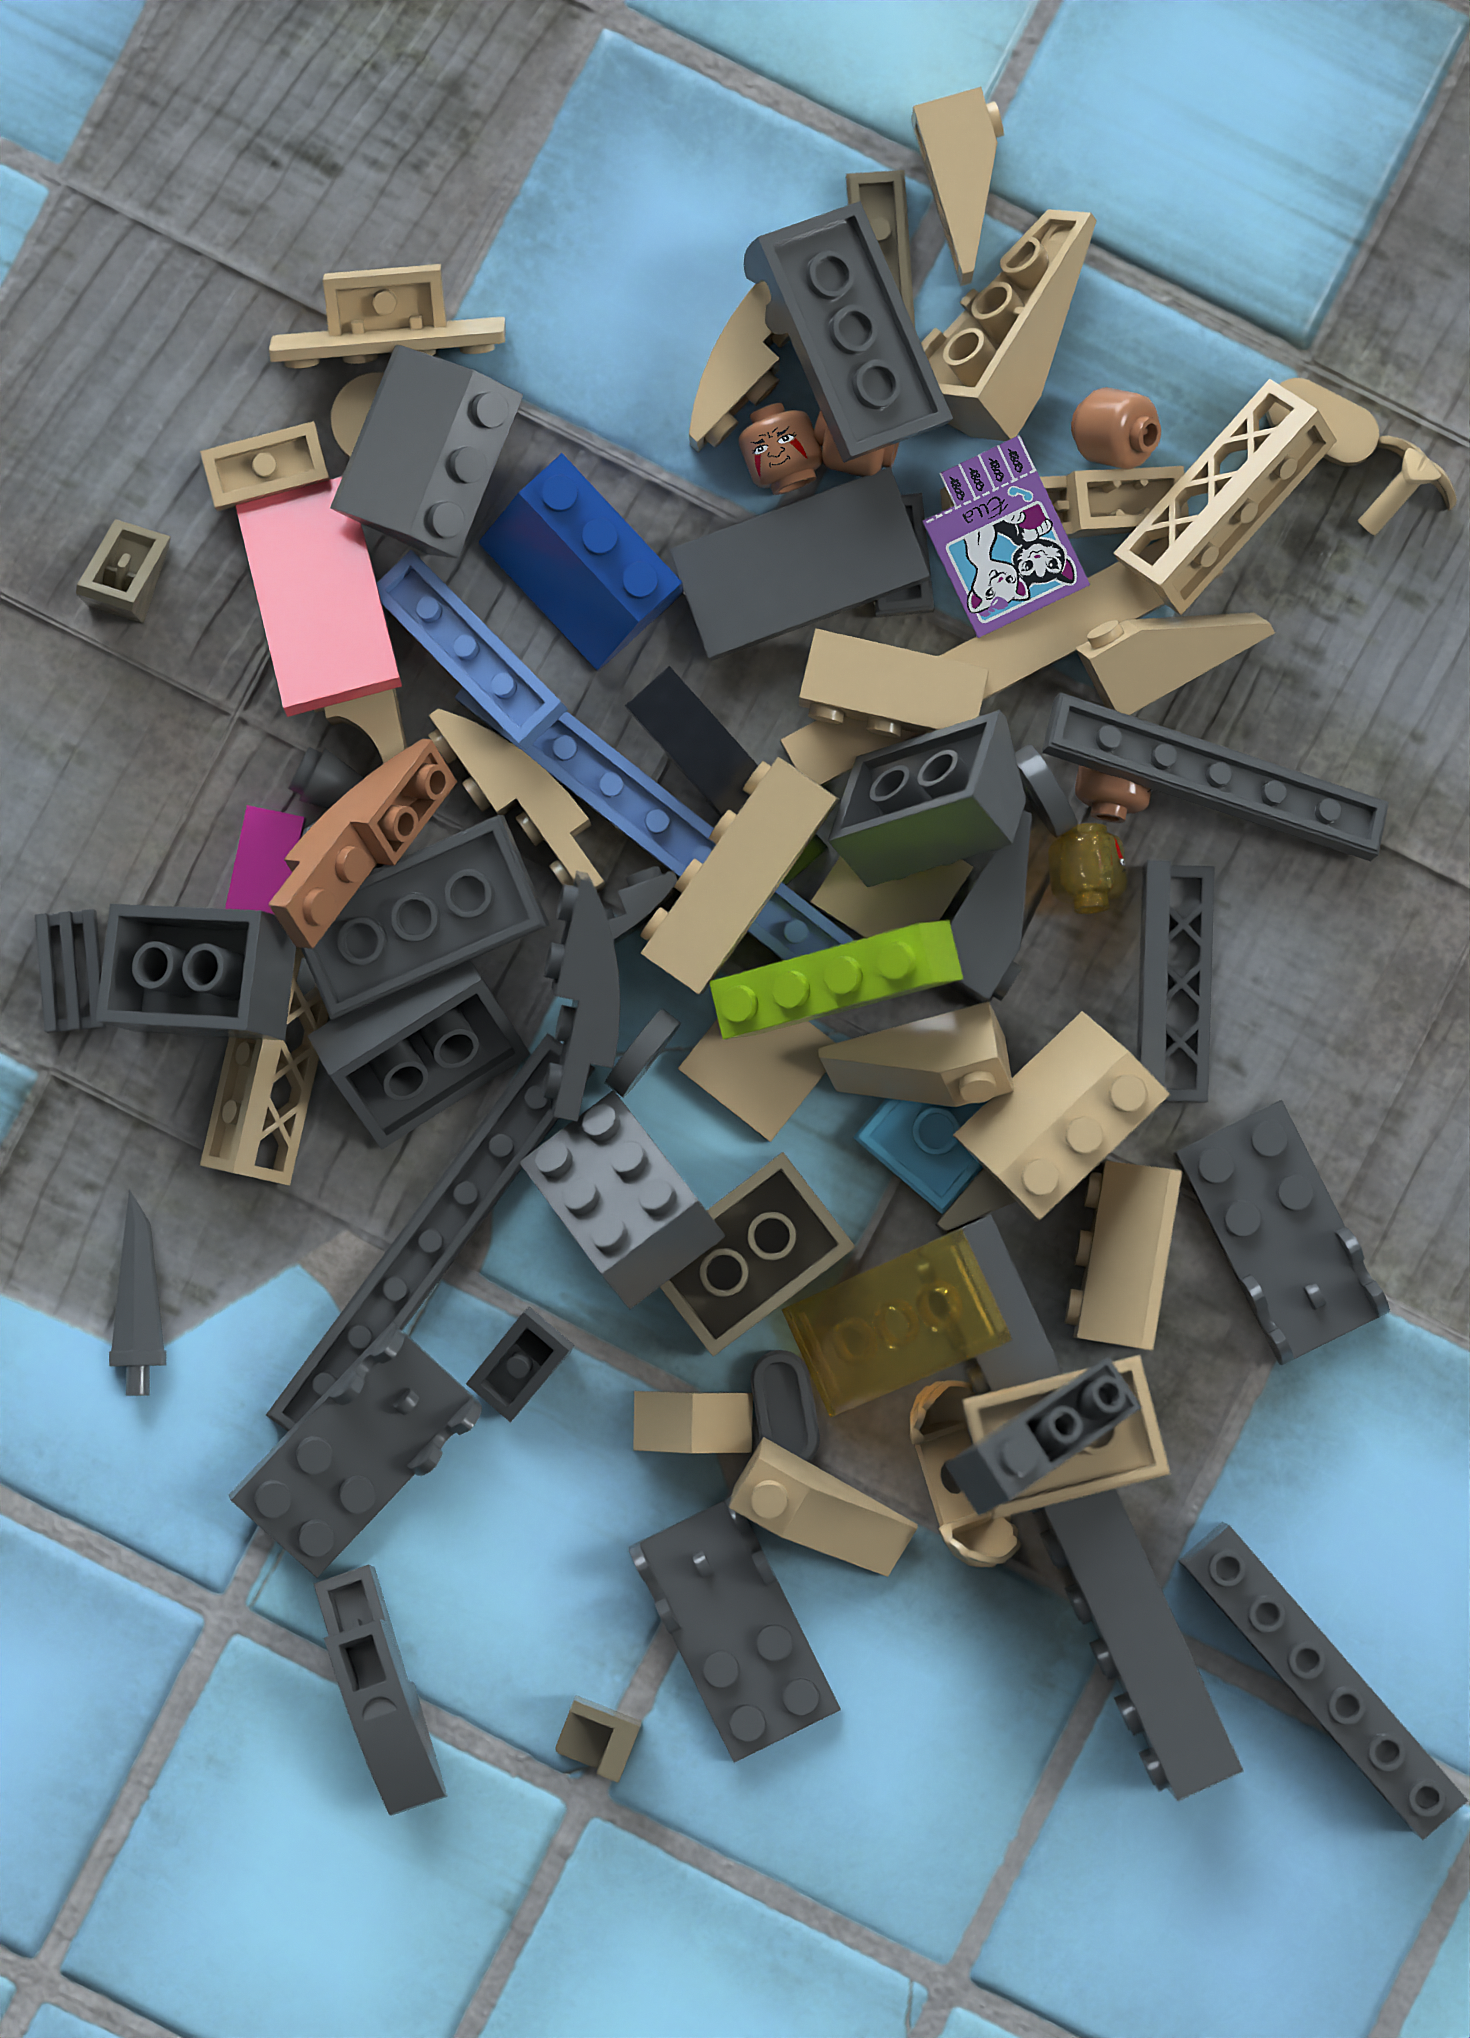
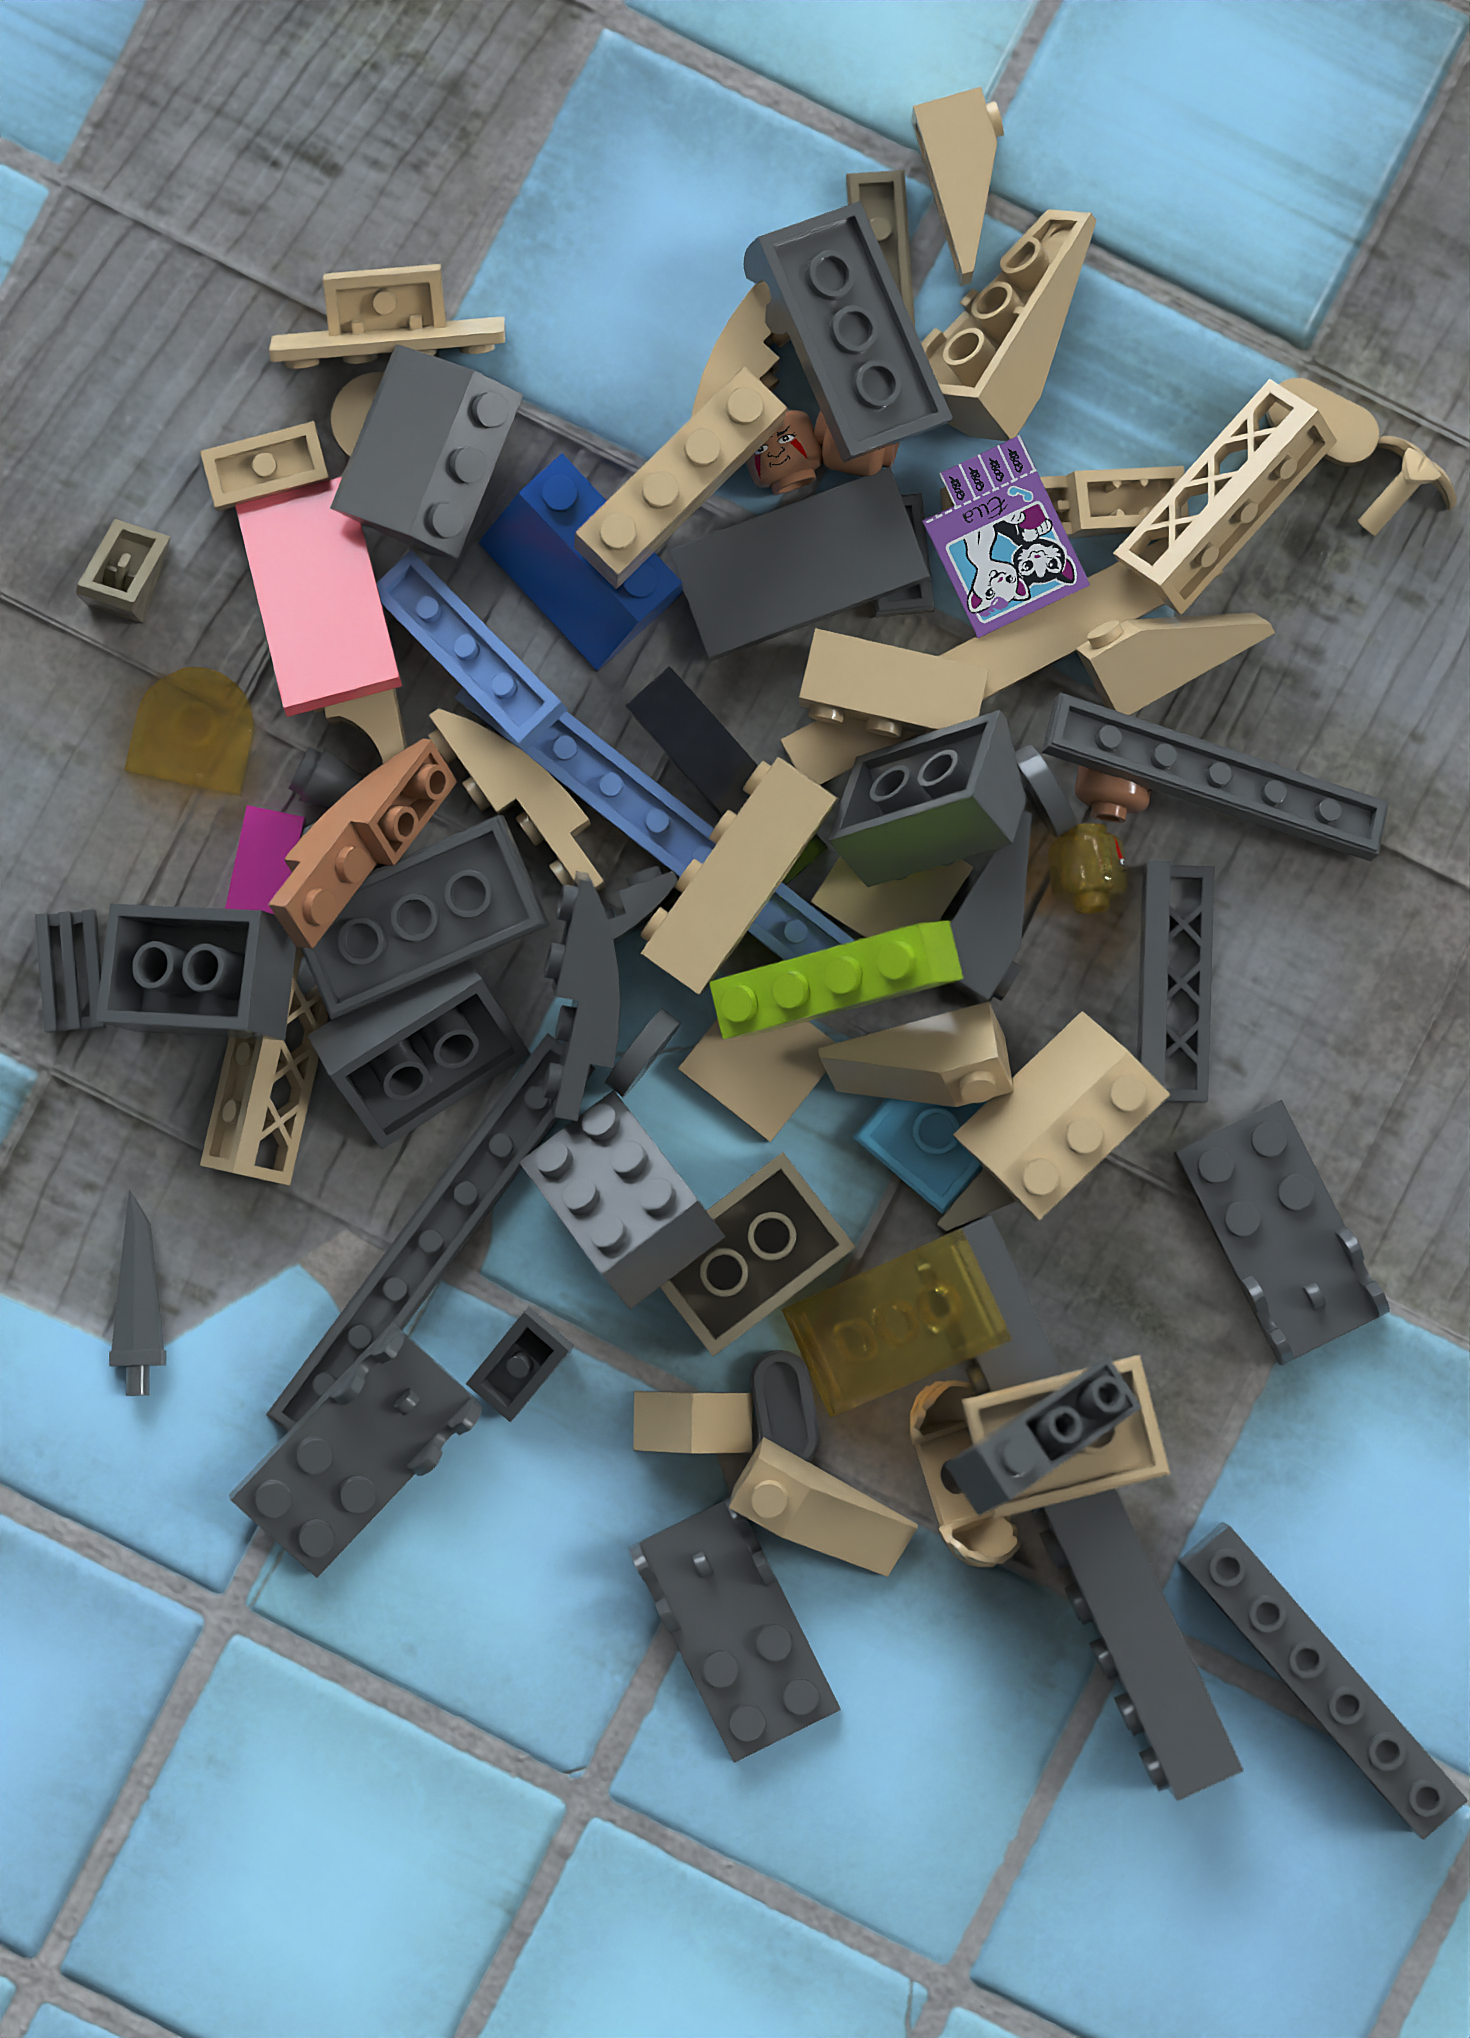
(194, 731): none -> clear yellow tile
(377, 1691): dark grey slope -> none
(598, 1737): dark tan panel -> none
(680, 477): none -> tan brick
(1116, 428): nougat head -> none
(1124, 1254): tan slope -> none

